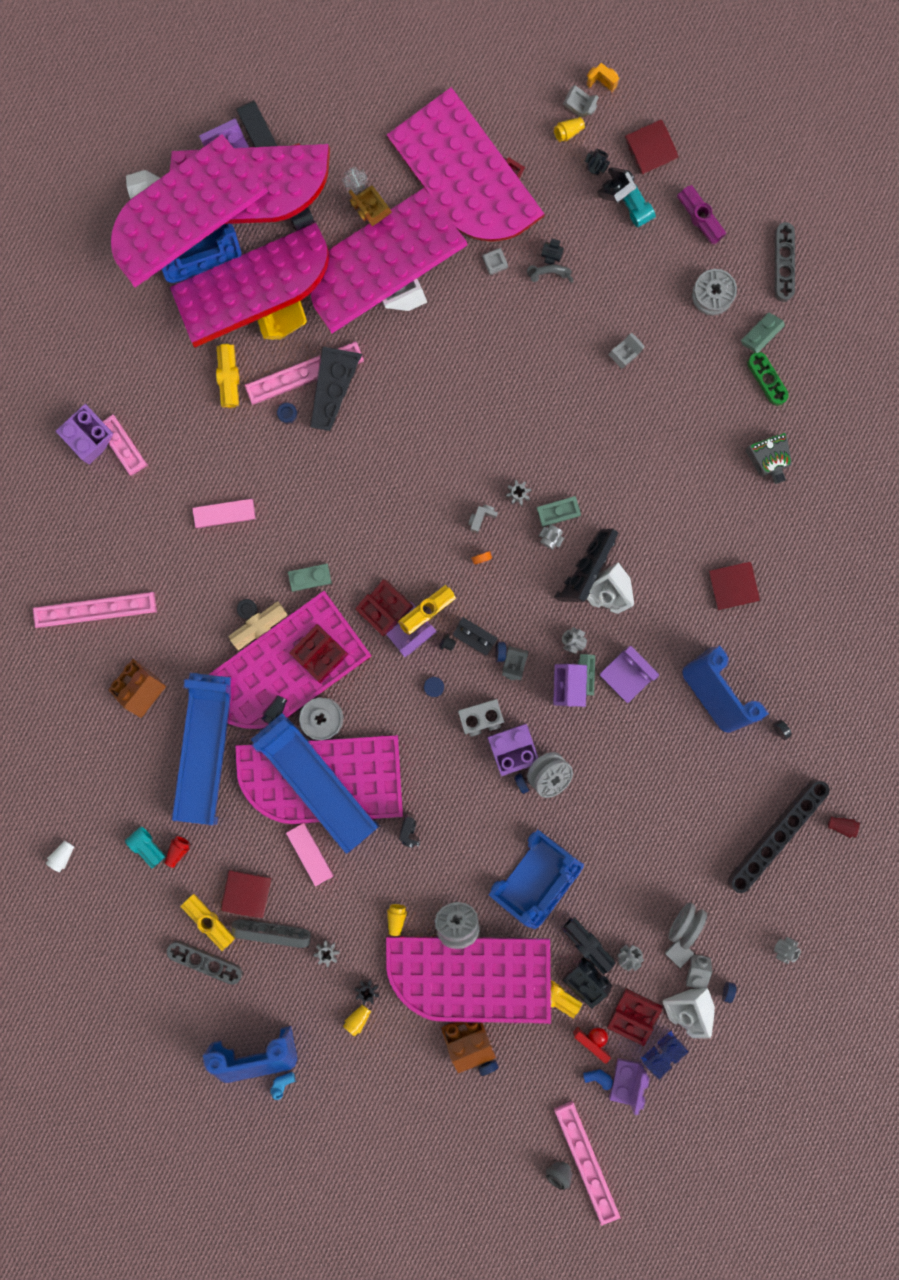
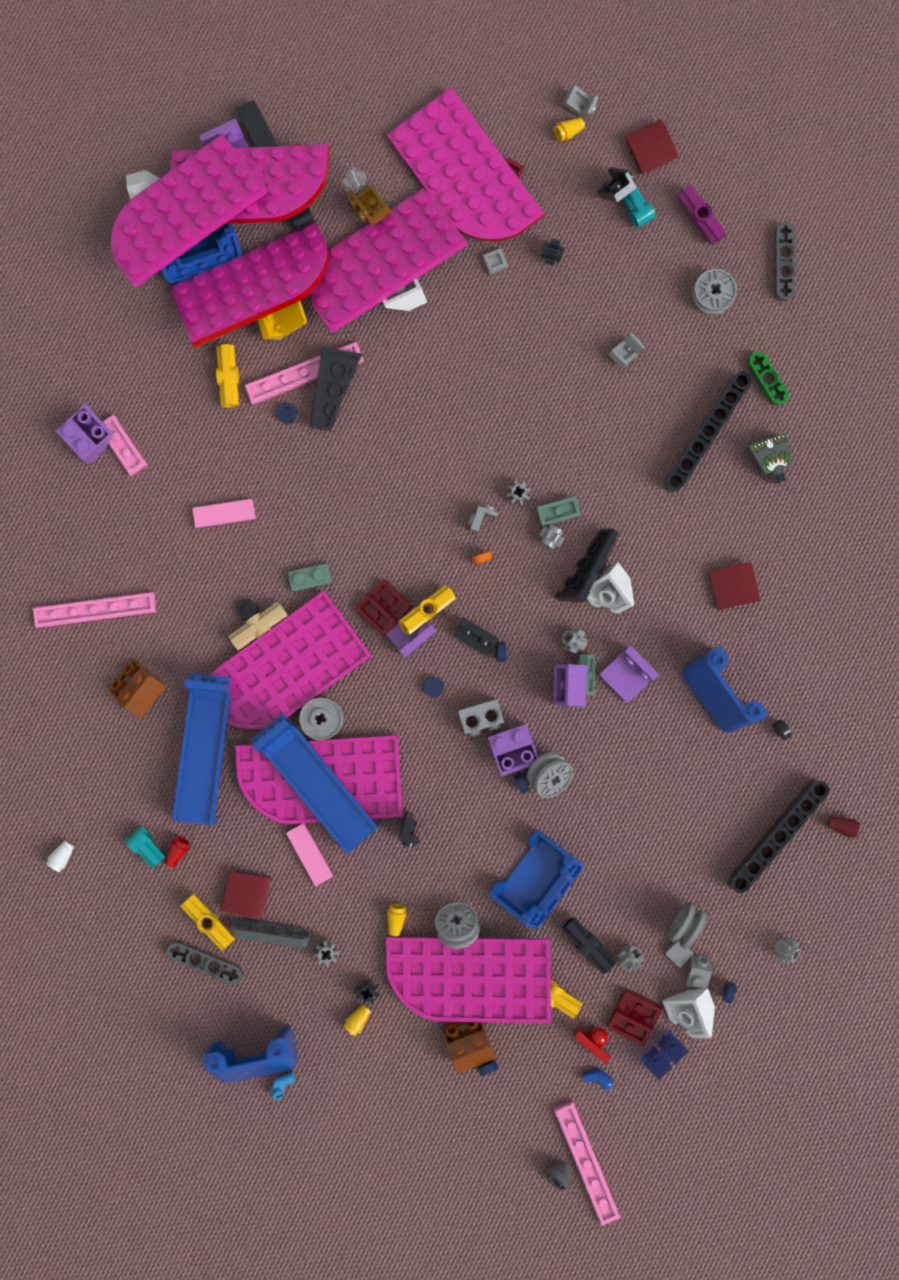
(274, 709): black cone -> none
(318, 653): dark red slope -> none
(447, 643): black piece -> none
(514, 663): dark grey bracket -> none
(564, 272): dark grey piece -> none
(588, 983): black bracket -> none
(597, 161): black gear -> none
(604, 75): light orange bracket -> none
(629, 1084): medium lavender bracket -> none
(711, 423): none -> black beam
(763, 332): sand green plate -> none

